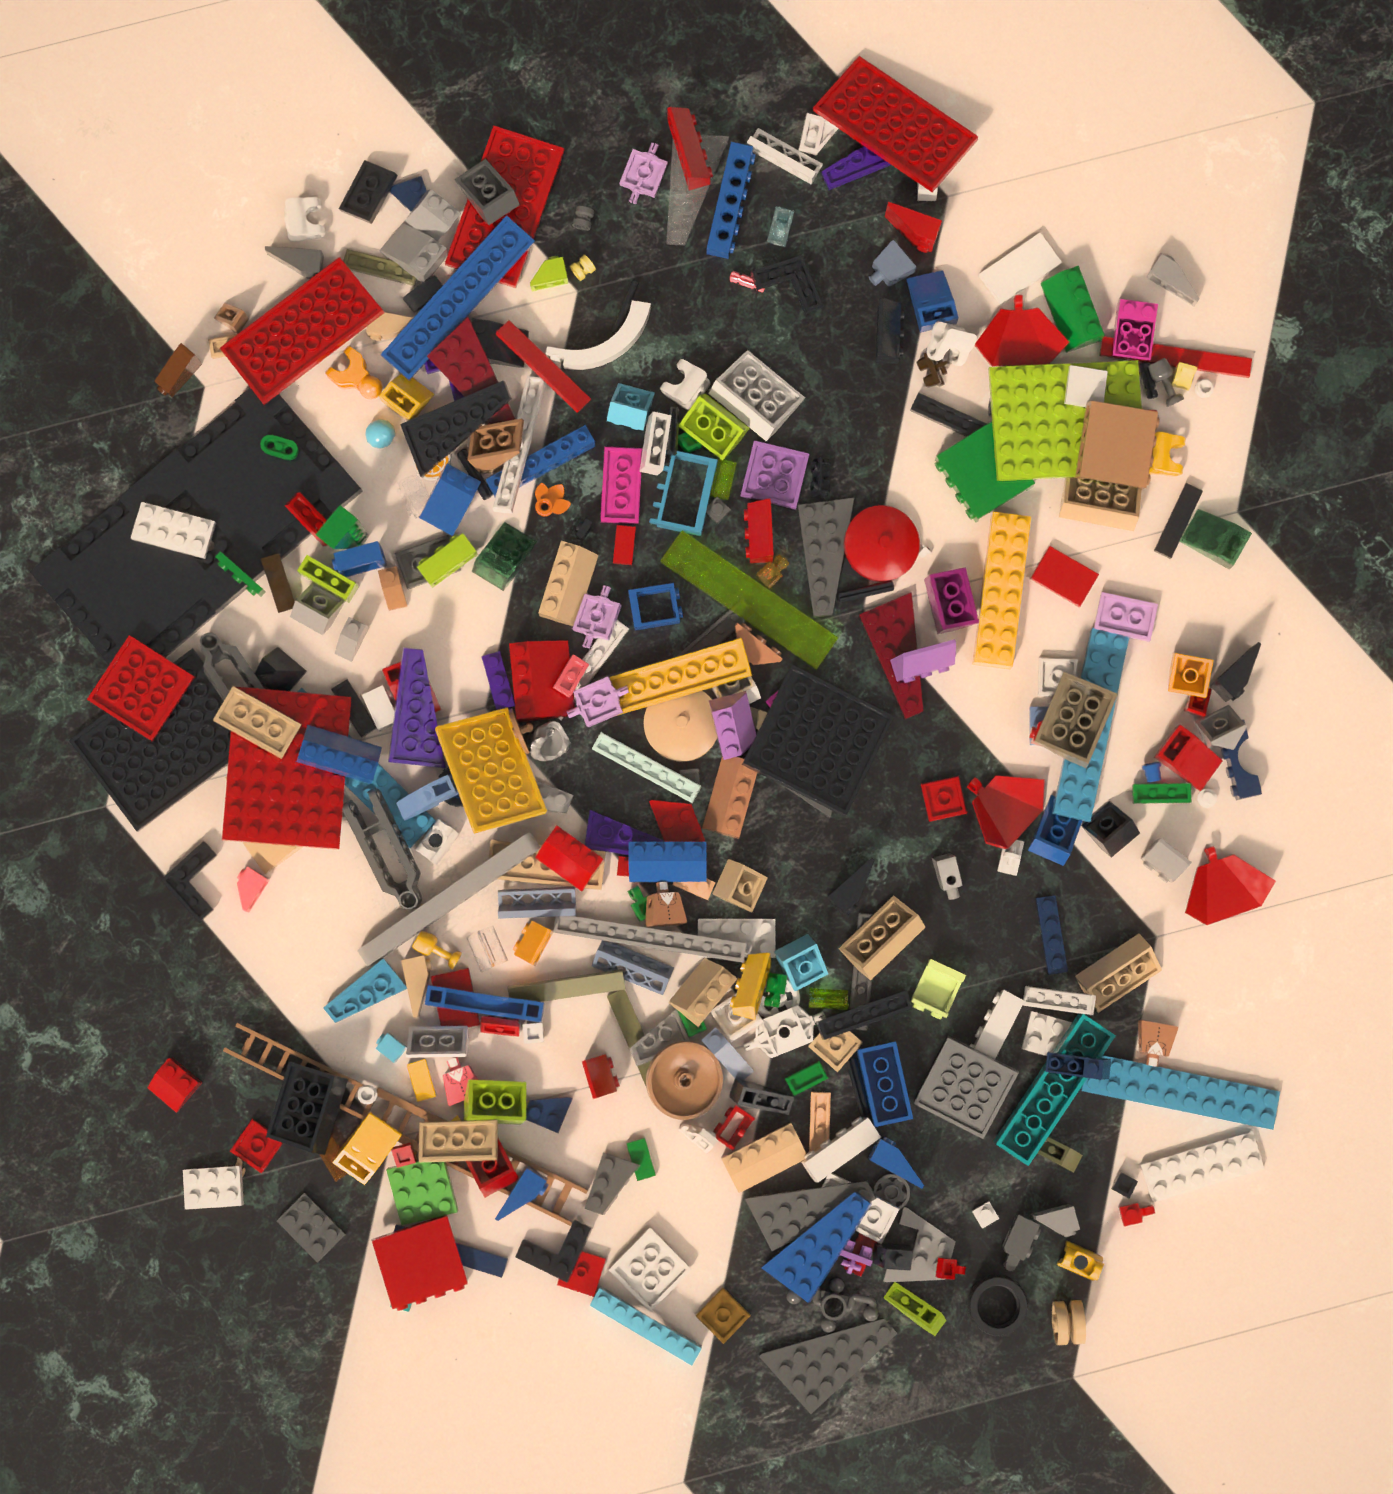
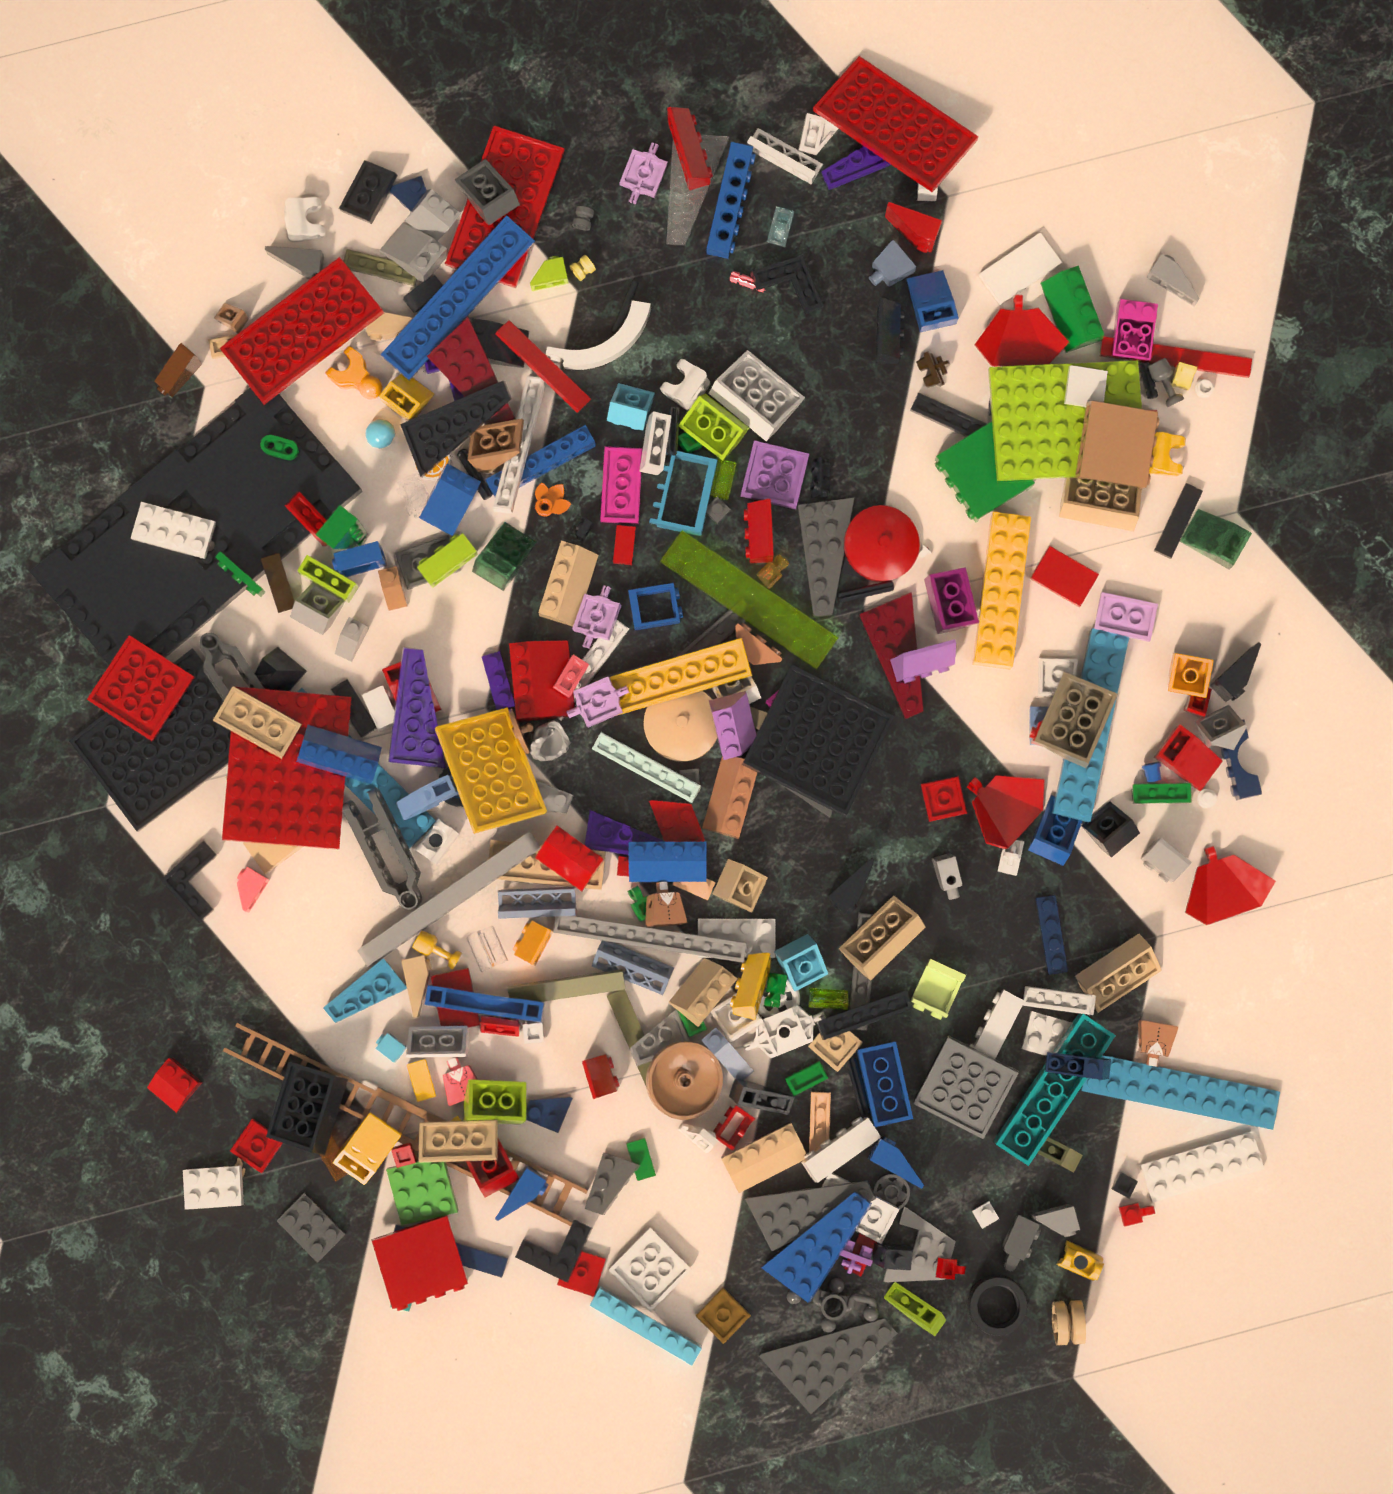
(367, 1094): white plate -> none
(952, 337): white piece -> none

